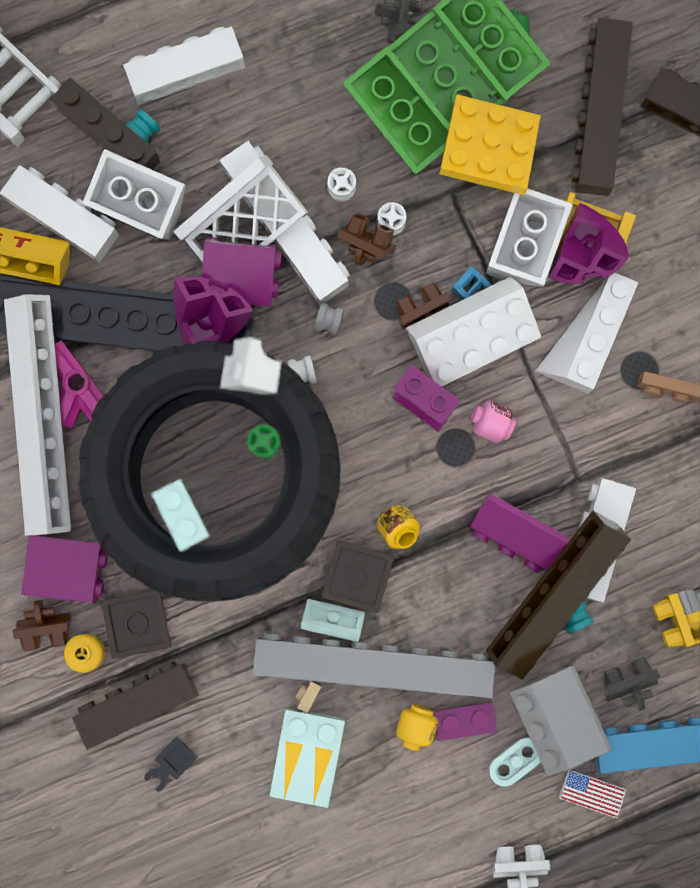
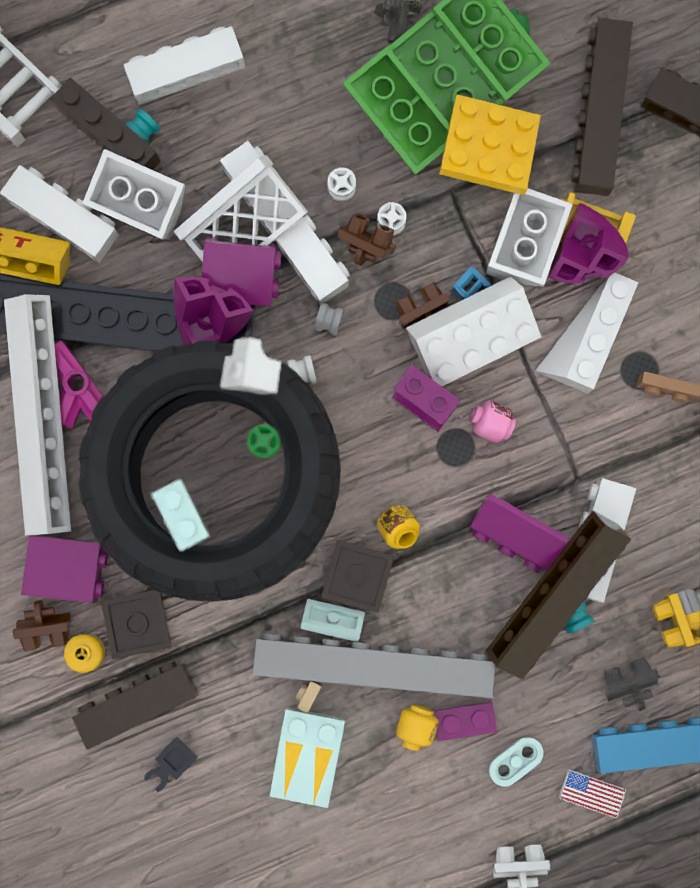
(560, 720): light grey slope -> none

